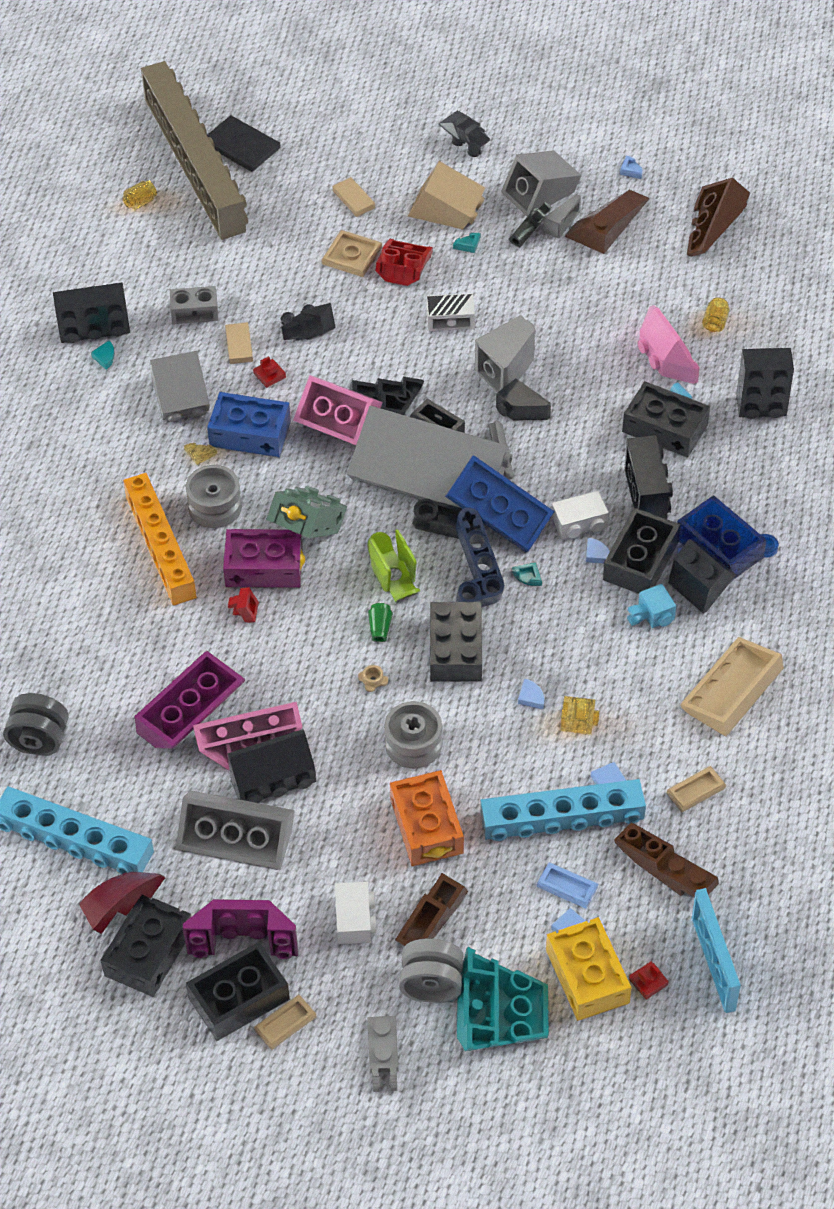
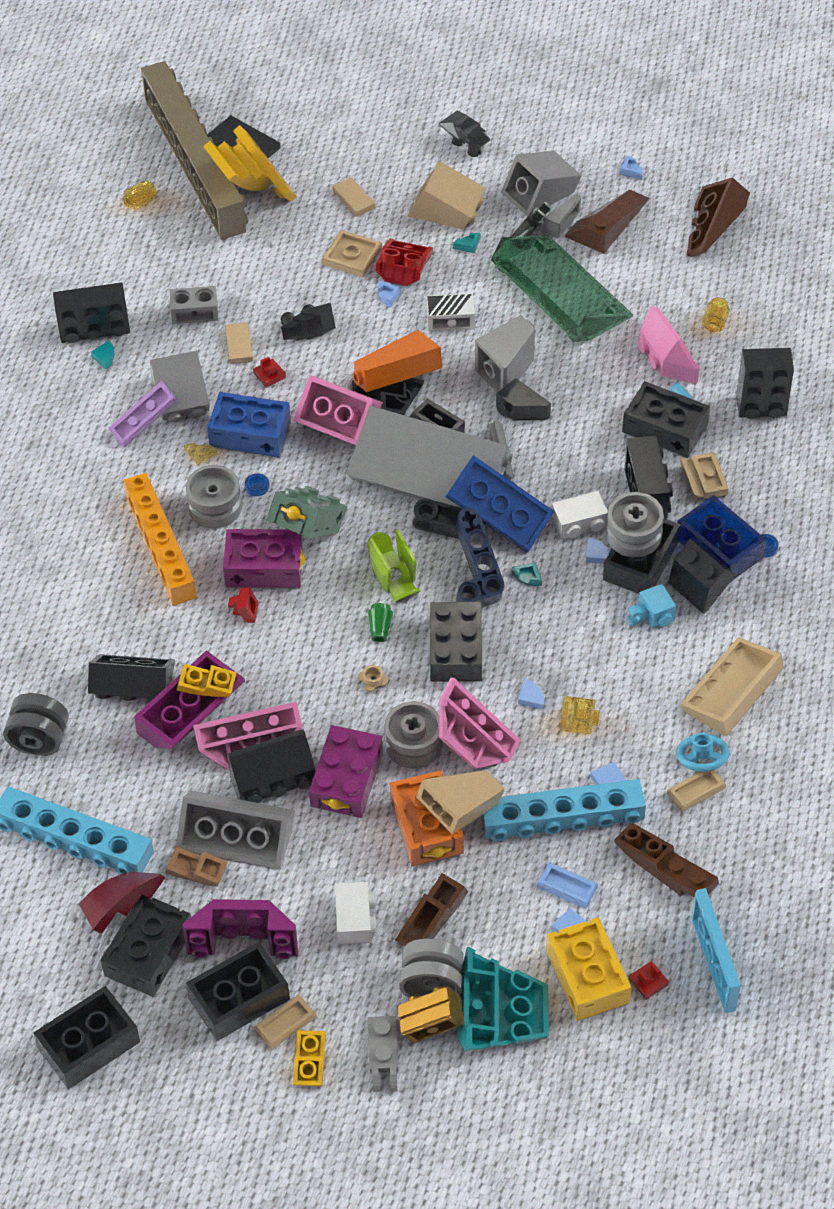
(86, 1037): none -> black brick
(129, 676): none -> black slope
(143, 413): none -> lavender tile
(193, 867): none -> medium nougat slope
(212, 682): none -> yellow slope
(248, 165): none -> yellow slope
(257, 484): none -> clear blue tile
(309, 1058): none -> yellow slope
(346, 771): none -> magenta piece
(388, 293): none -> light blue tile
(397, 362): none -> orange slope
(430, 1014): none -> pearl gold brick
(460, 797): none -> tan slope
(473, 729): none -> bright pink wedge
(559, 286): none -> clear green slope
(635, 524): none -> light grey wheel
(703, 749): none -> medium azure piece
(704, 476): none -> tan plate

